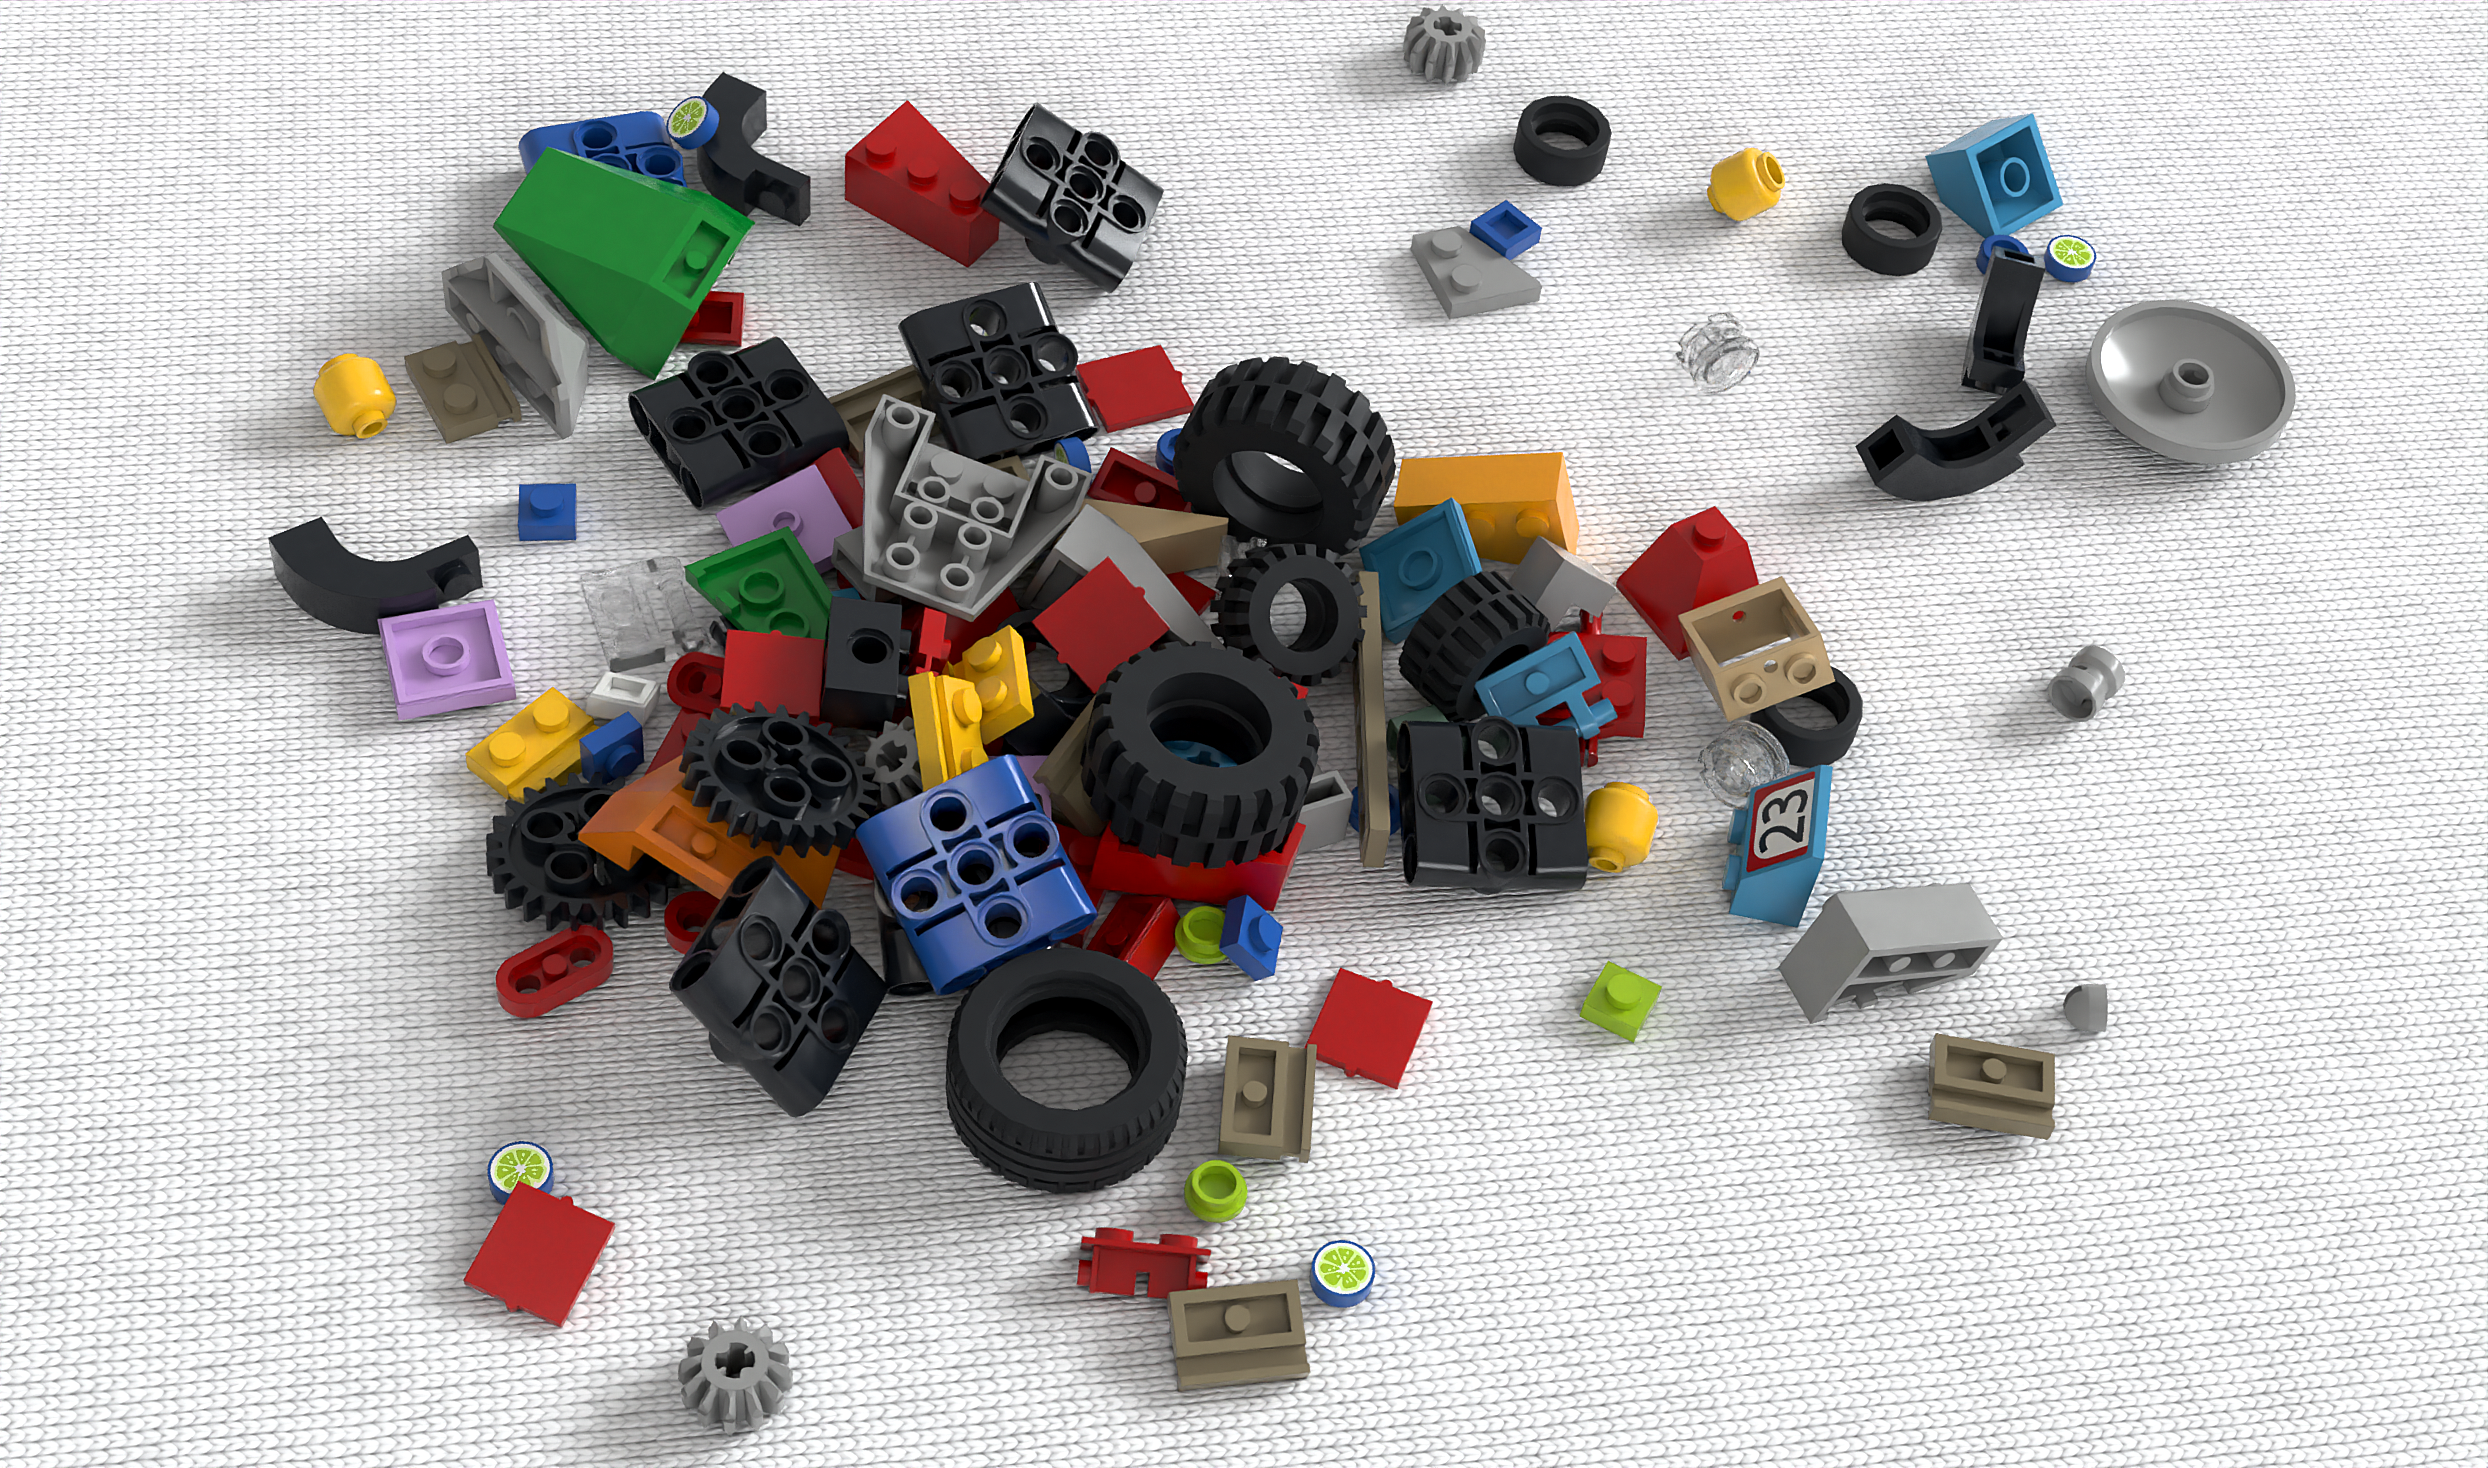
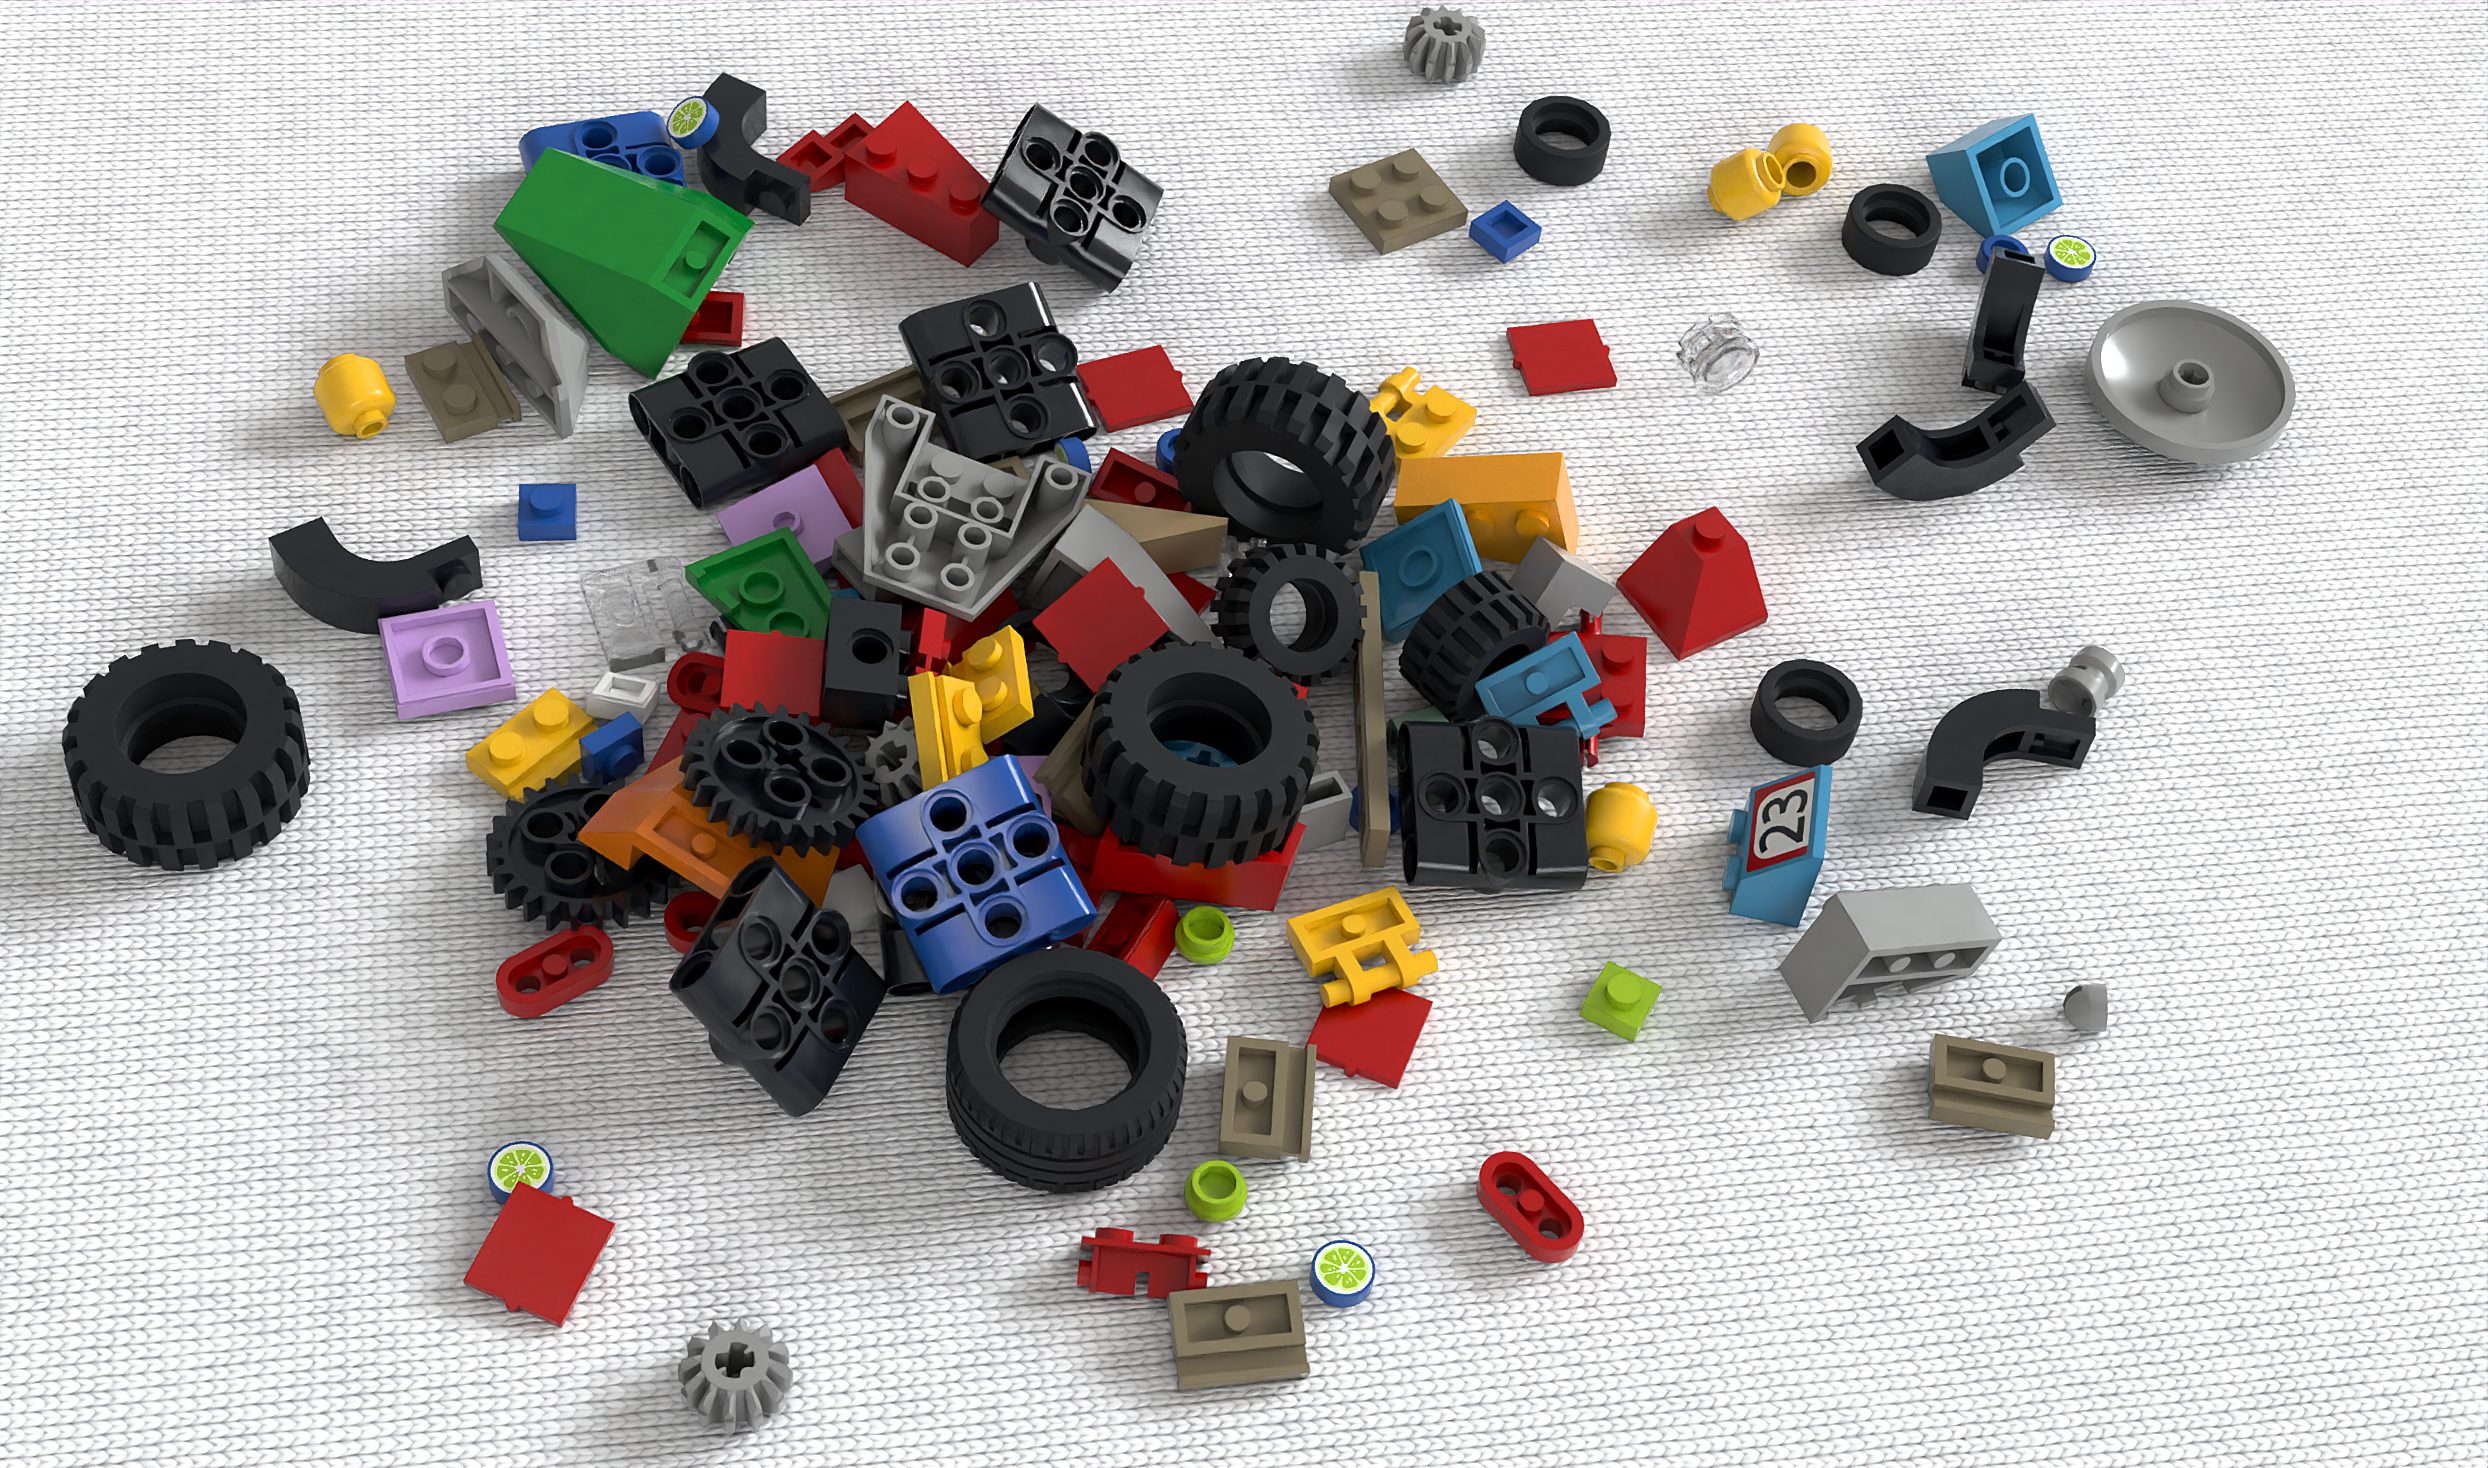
(177, 696): none -> black tyre
(825, 156): none -> red slope
(853, 896): none -> white tile
(1251, 937): blue plate -> none
(1357, 931): none -> yellow plate
(1398, 201): none -> dark tan plate
(1428, 421): none -> yellow plate
(1470, 274): light grey wing -> none
(1533, 1209): none -> red plate
(1561, 357): none -> red piece
(1740, 760): clear wheel -> none
(1768, 616): tan window -> none
(1803, 156): none -> yellow head
(1989, 730): none -> black arch

